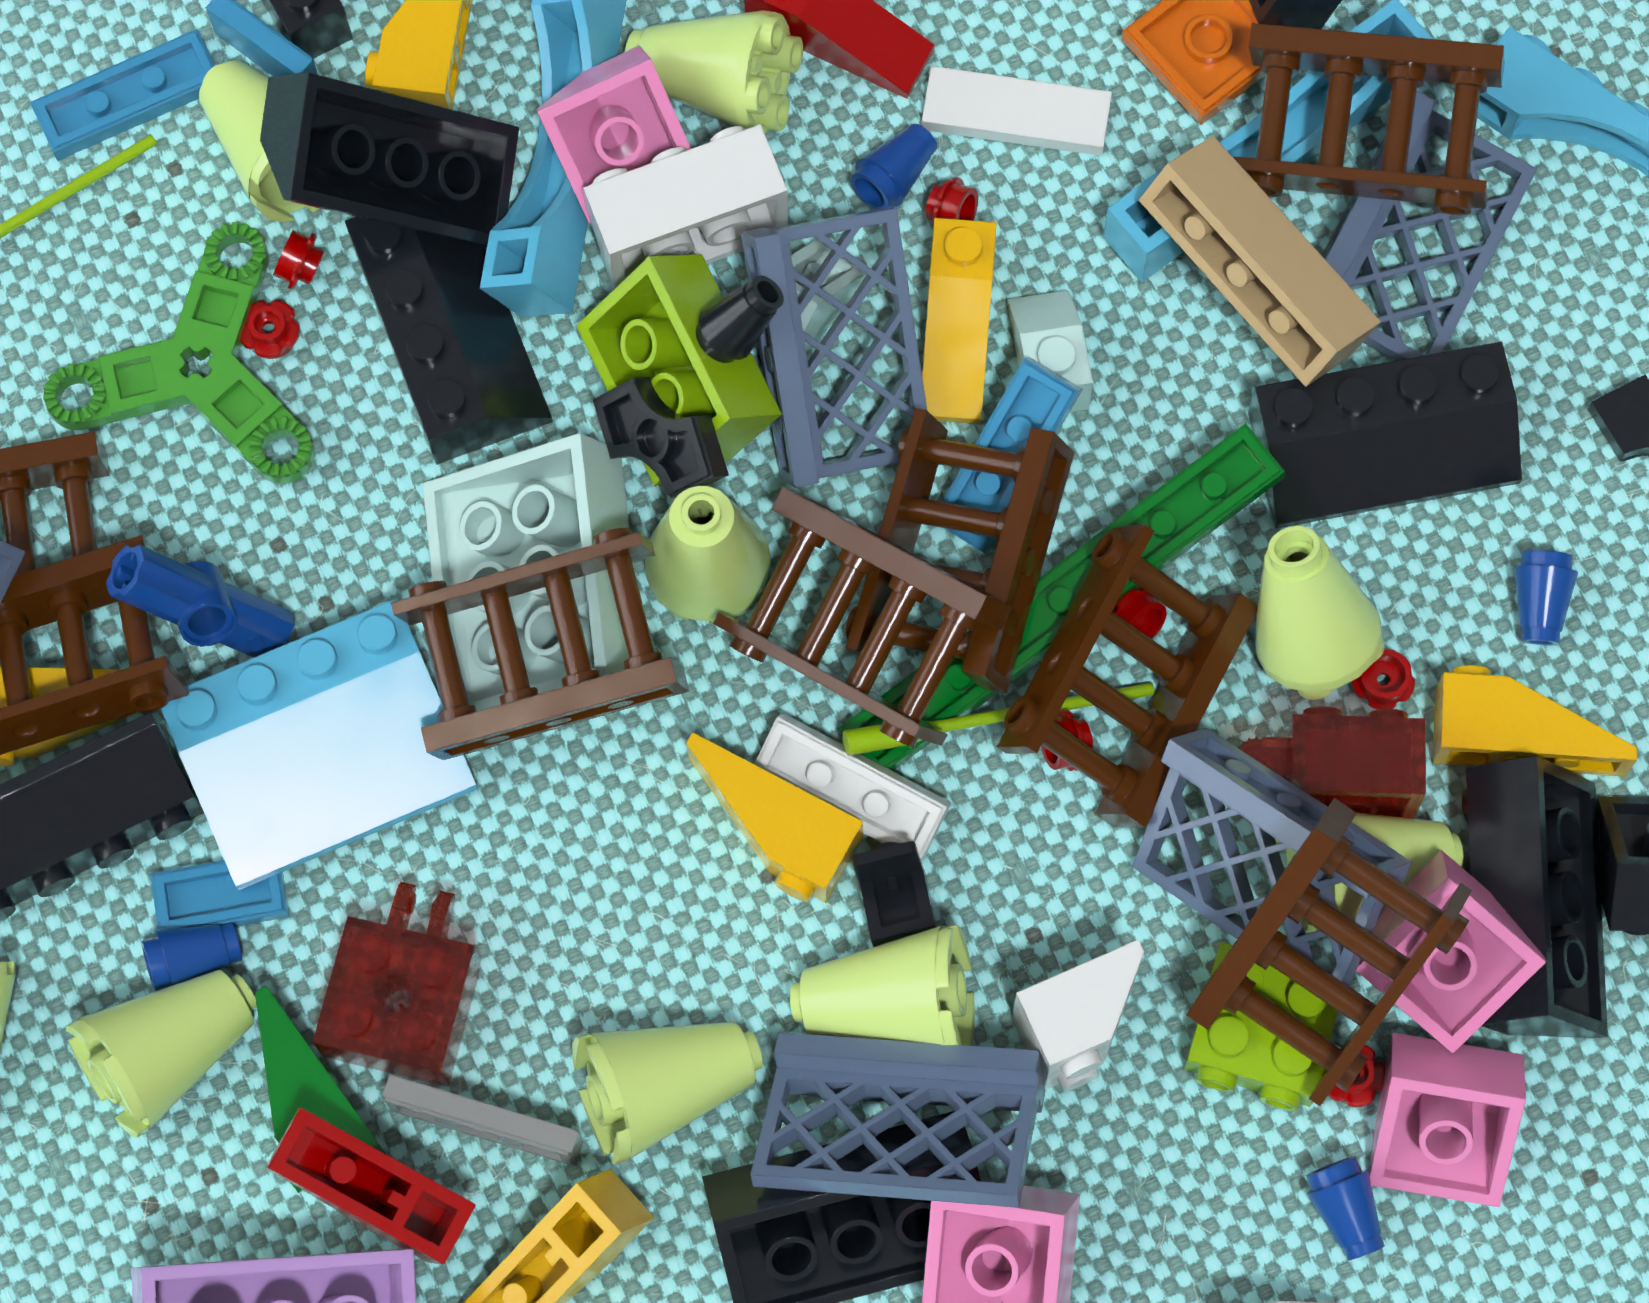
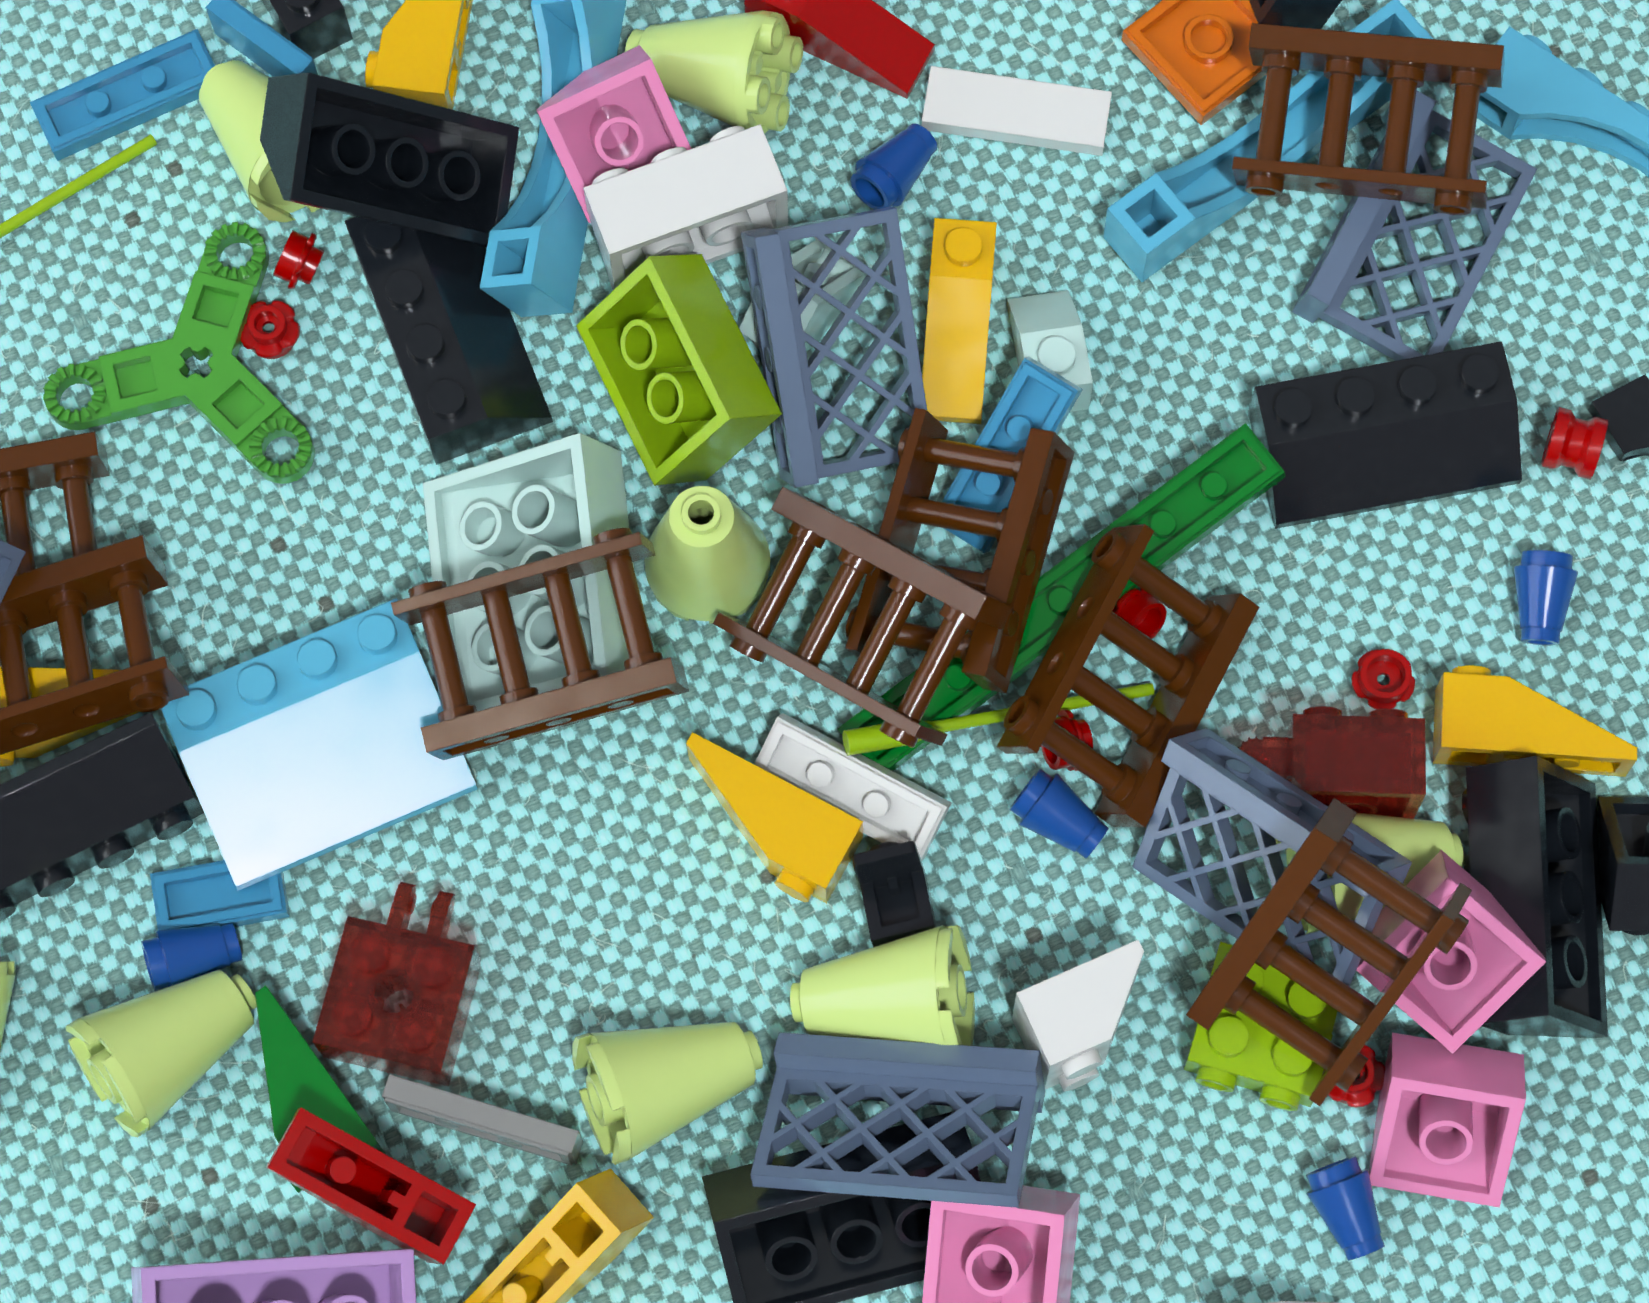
(198, 602): blue piece -> none
(675, 447): black tile -> none
(738, 320): black cone -> none
(952, 201): red plate -> none
(1058, 814): none -> blue cone
(1259, 260): tan brick -> none
(1313, 617): yellowish green cone -> none
(1574, 443): none -> red wheel

